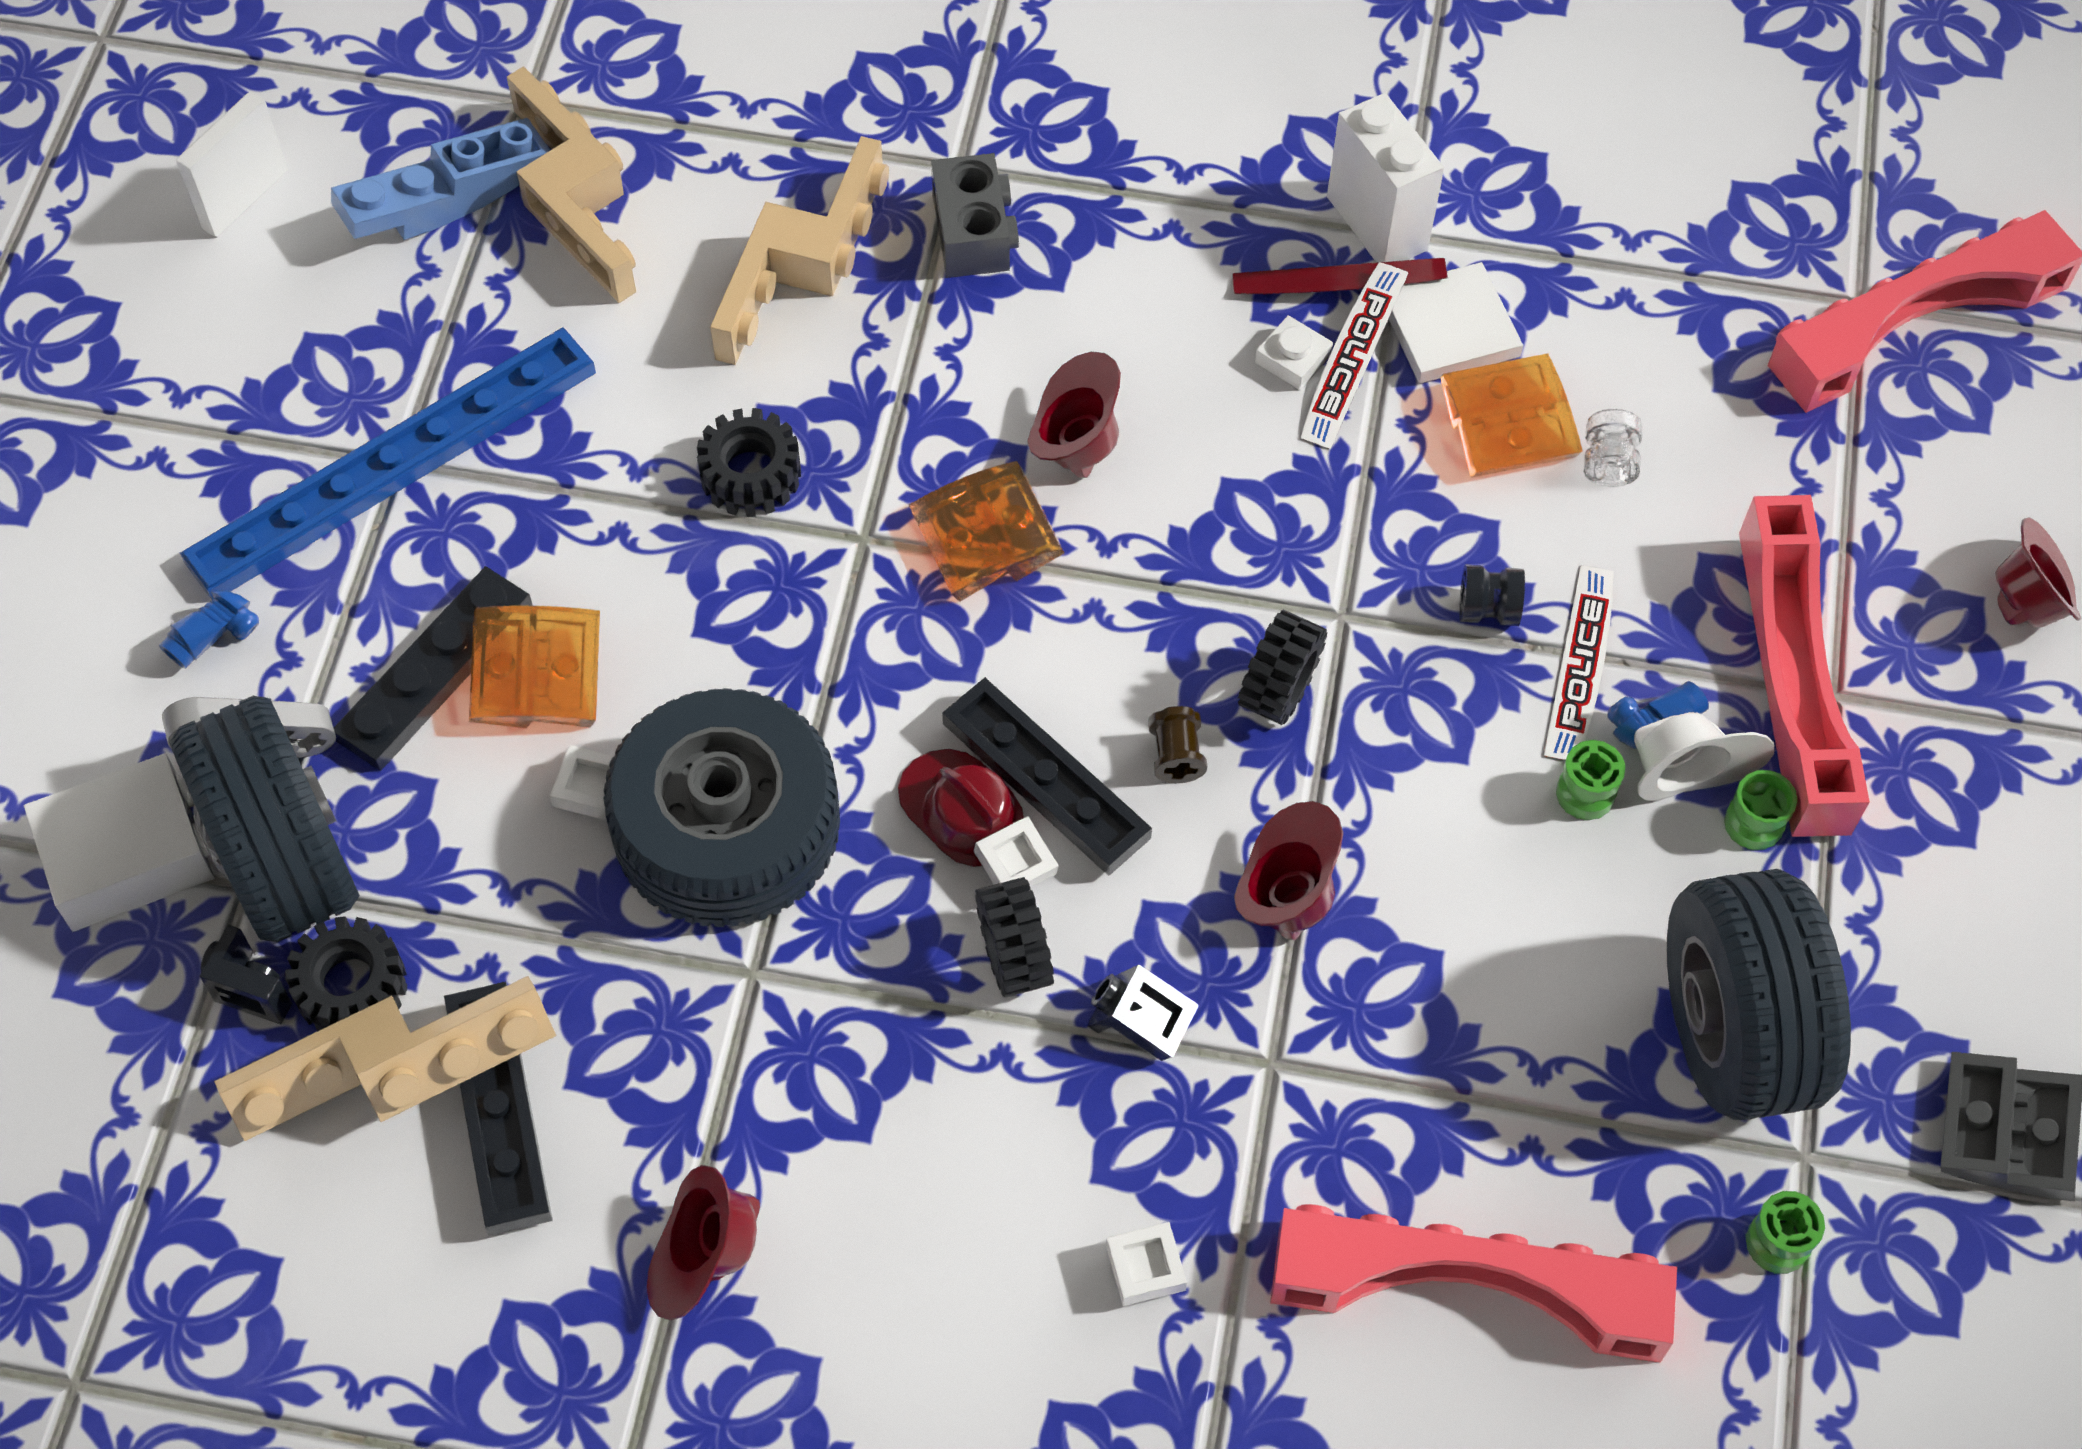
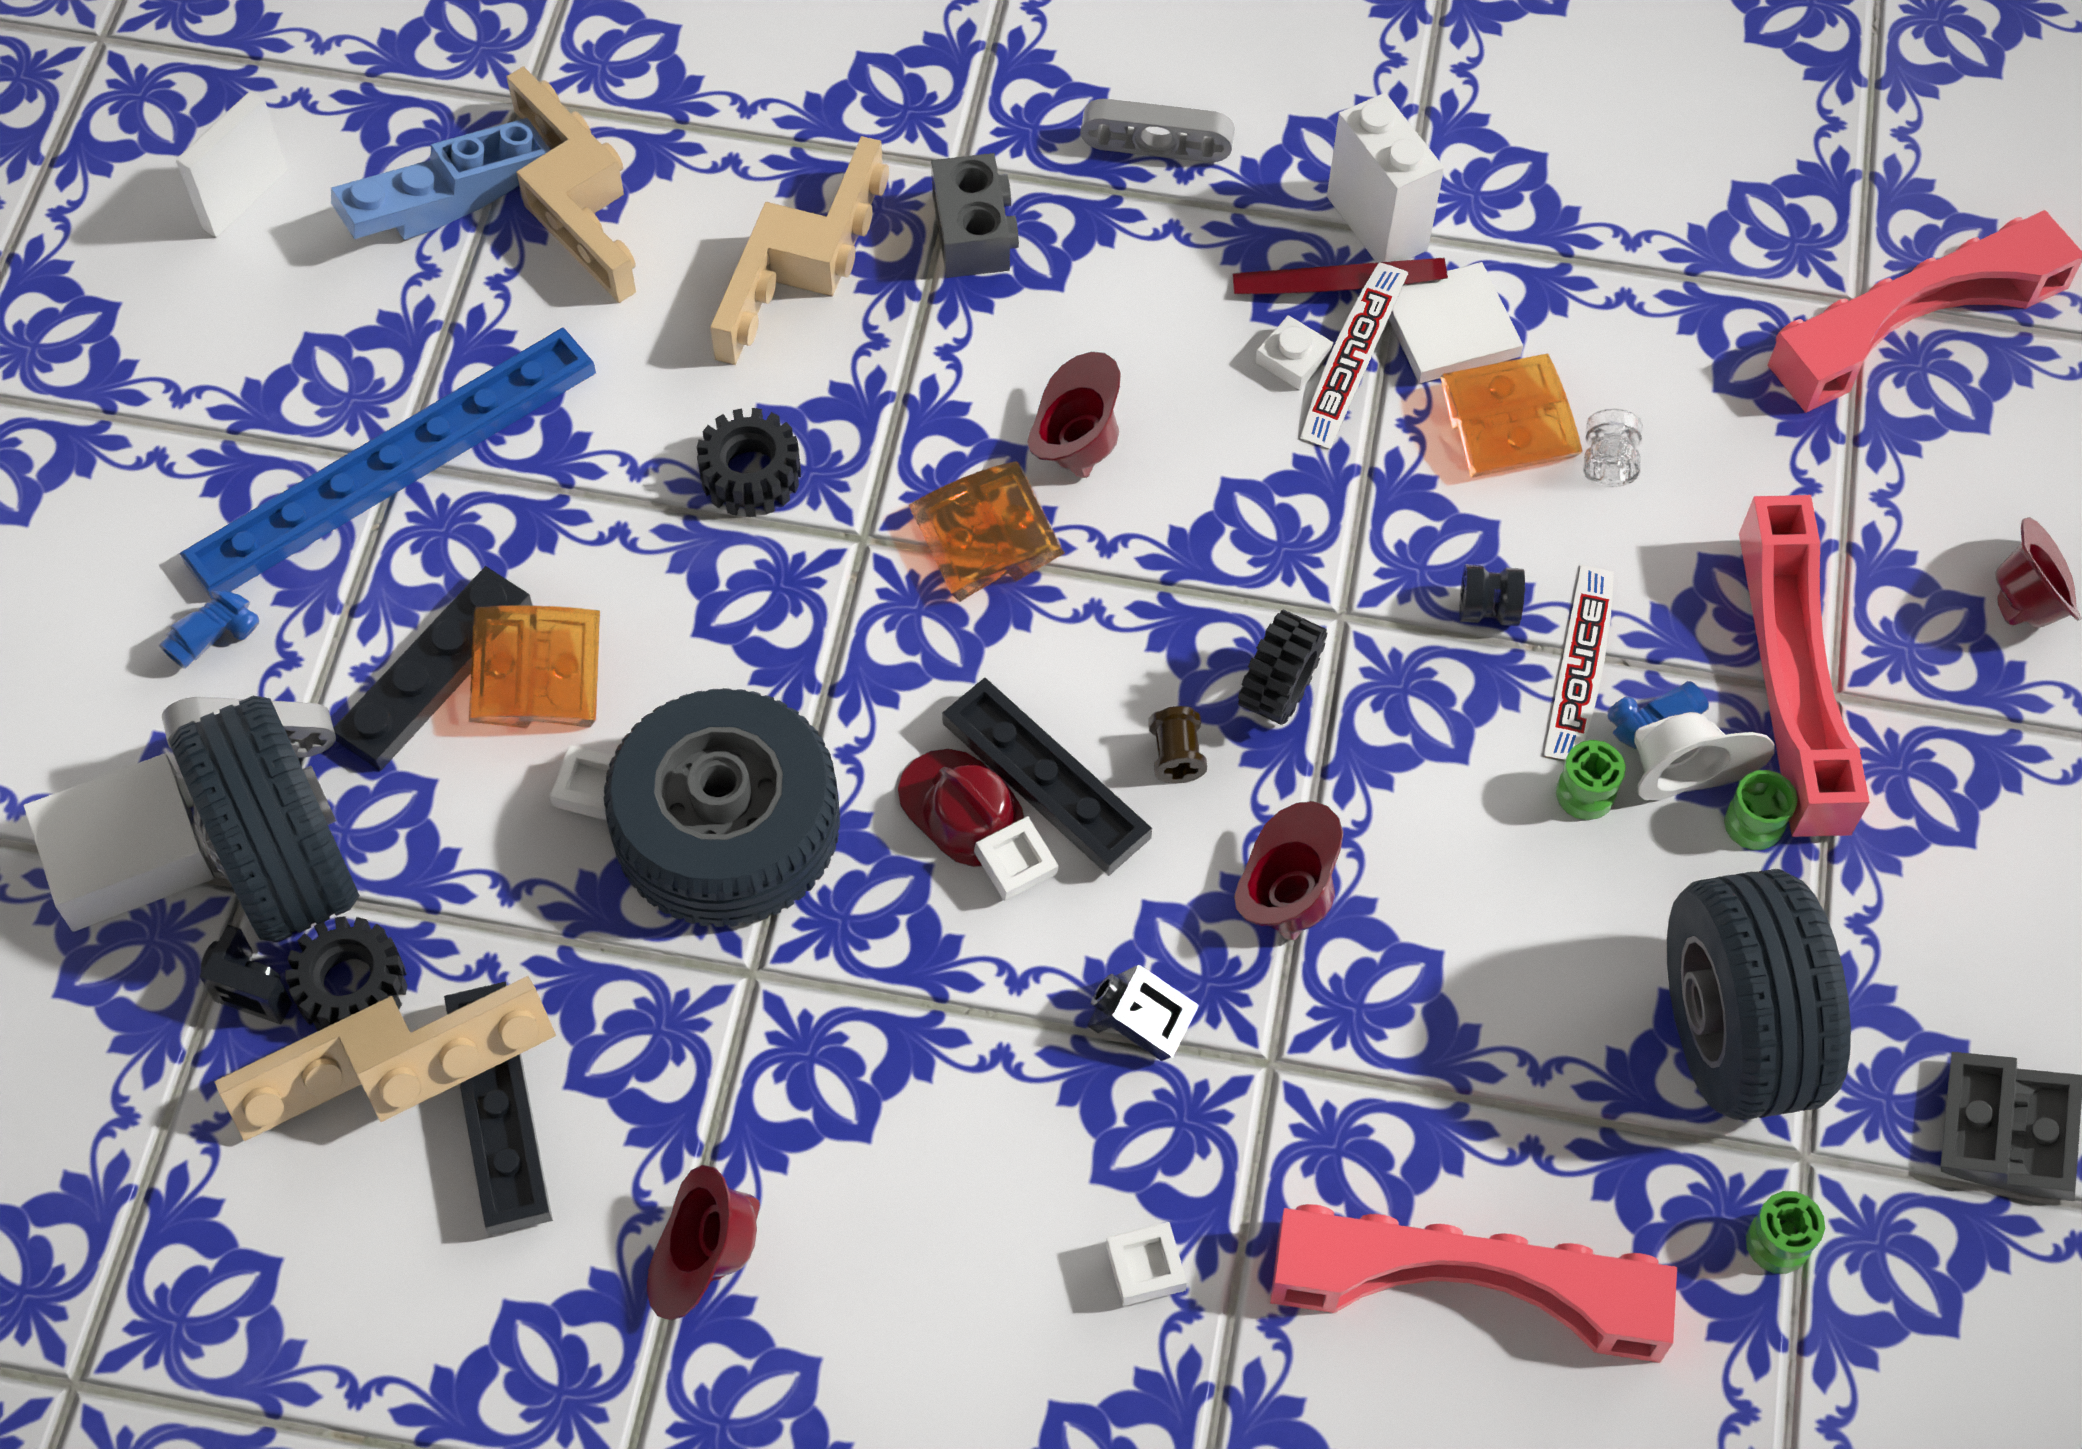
(1014, 937): black tyre -> none
(1207, 137): none -> light grey beam

